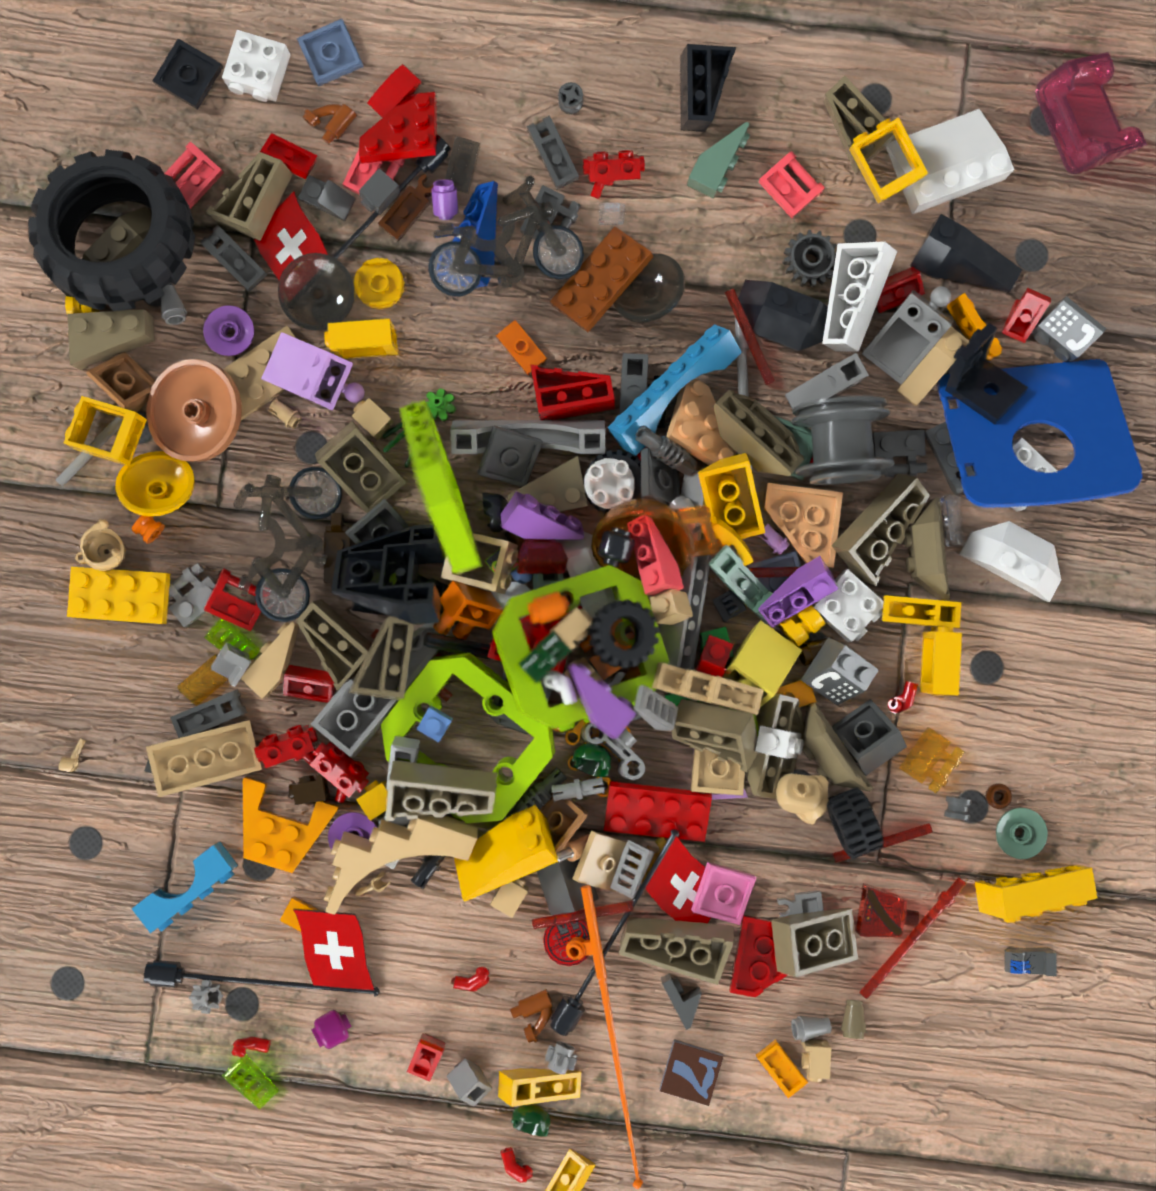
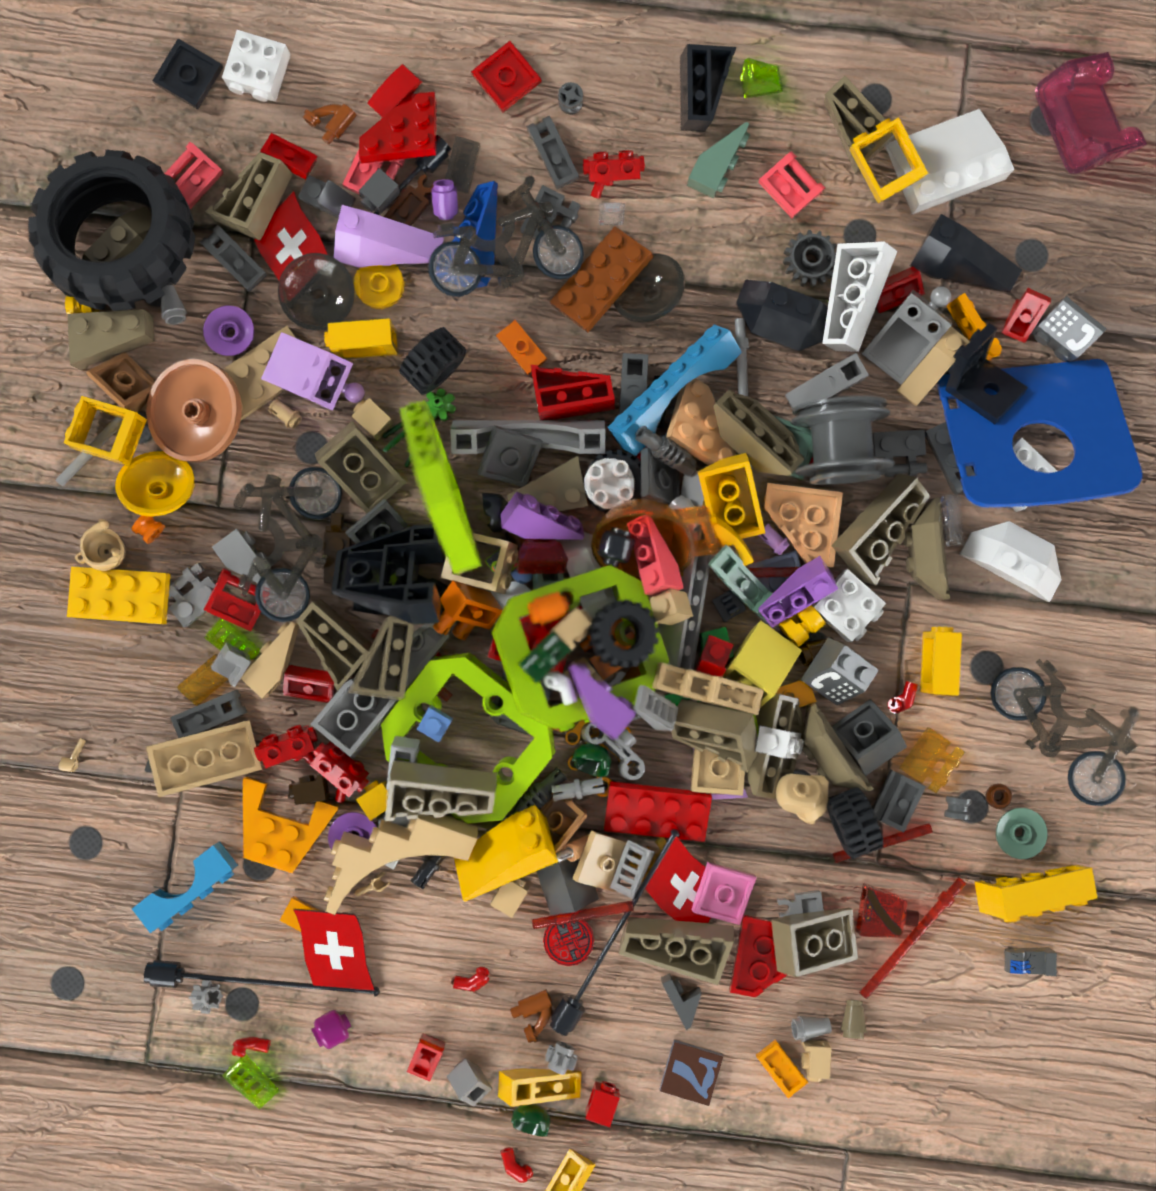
(238, 551): none -> light grey slope
(330, 52): sand blue tile -> none
(373, 240): none -> lavender wedge
(432, 360): none -> black tyre
(456, 645): black axle -> none
(506, 76): none -> red plate
(577, 949): orange piece -> none
(602, 1103): none -> red brick
(749, 336): clear red bar -> none
(760, 78): none -> clear neon green slope
(897, 800): none -> dark grey plate
(921, 611): yellow slope -> none
(1094, 775): none -> piece

